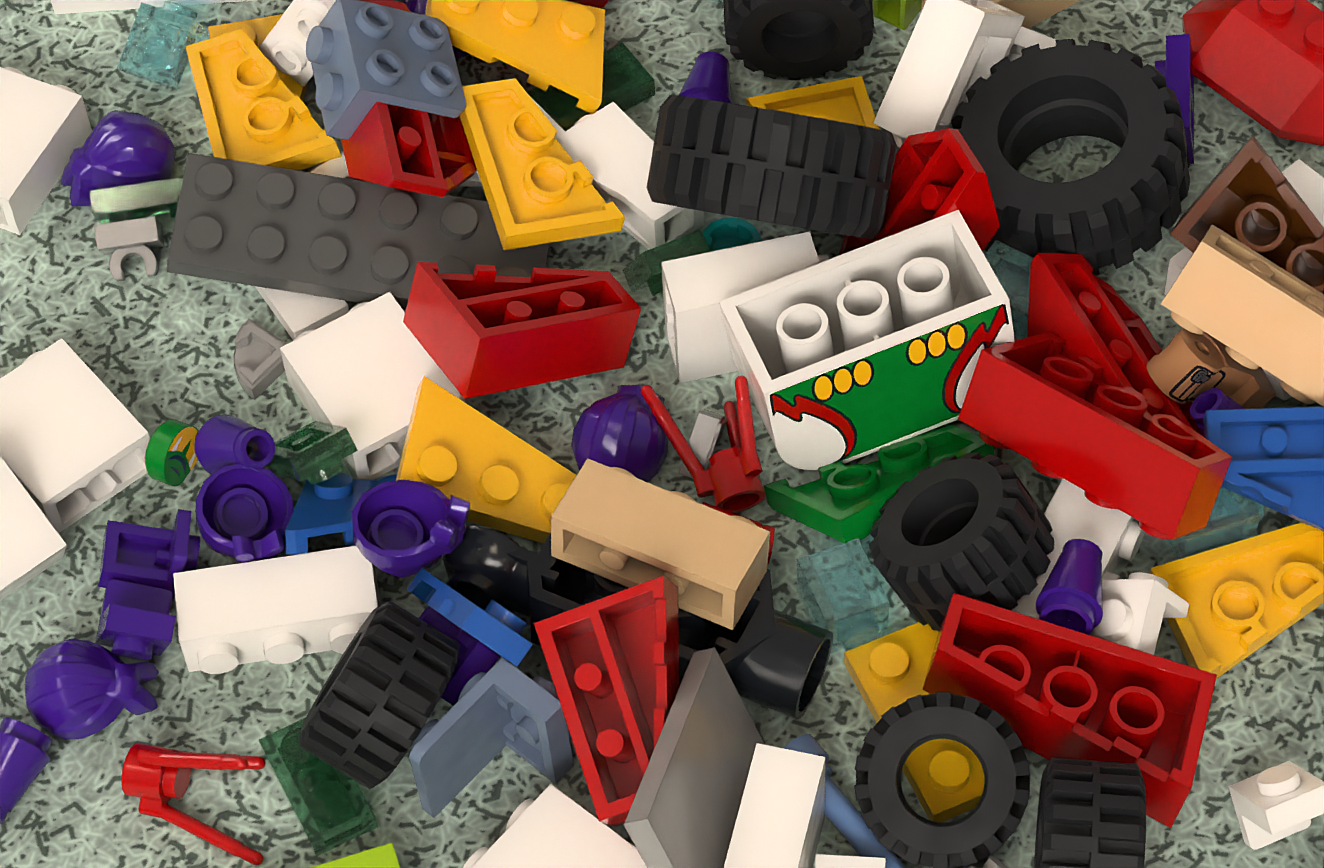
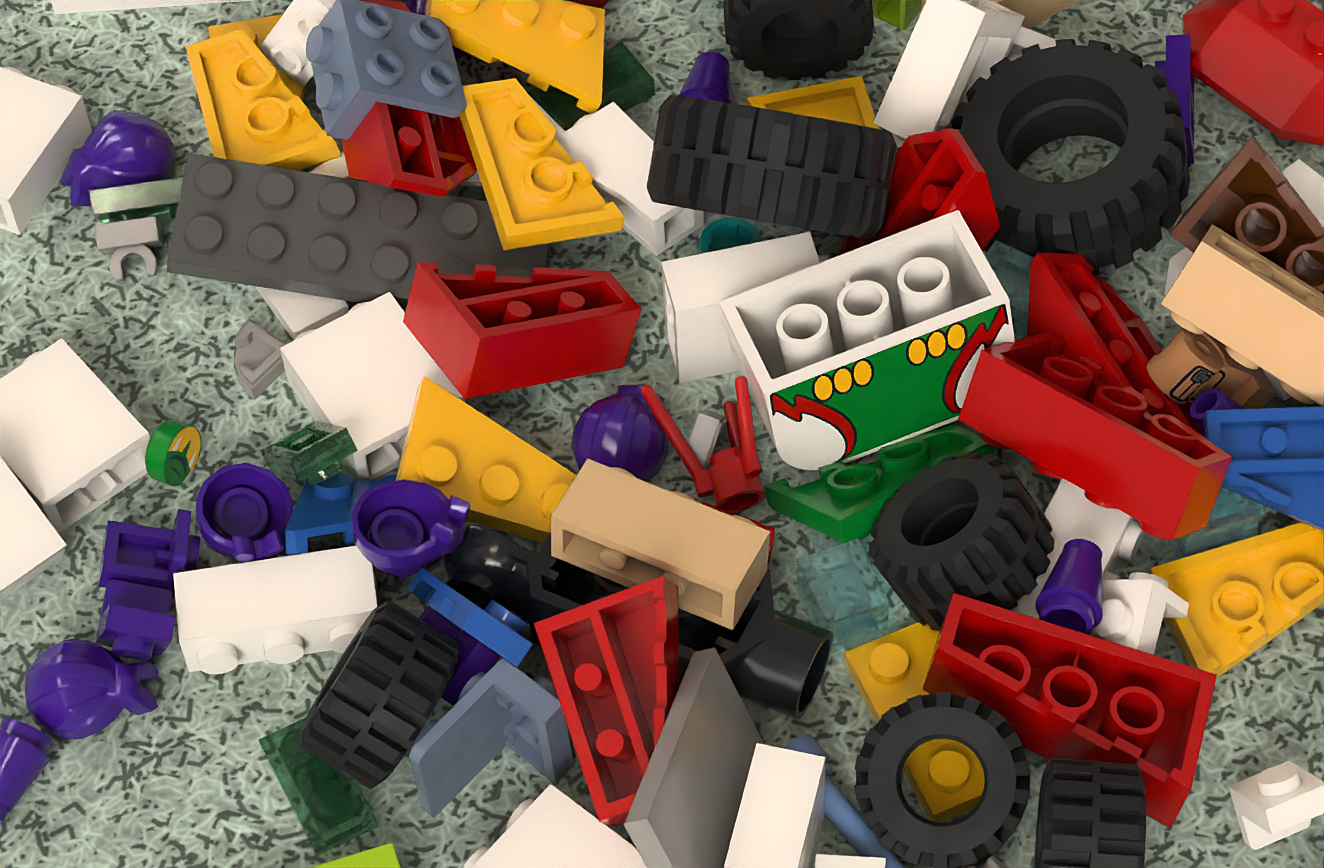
(158, 43): clear light blue bracket -> none
(164, 773): red plant -> none
(231, 441): dark purple cone -> none
(647, 267): clear green plate -> none

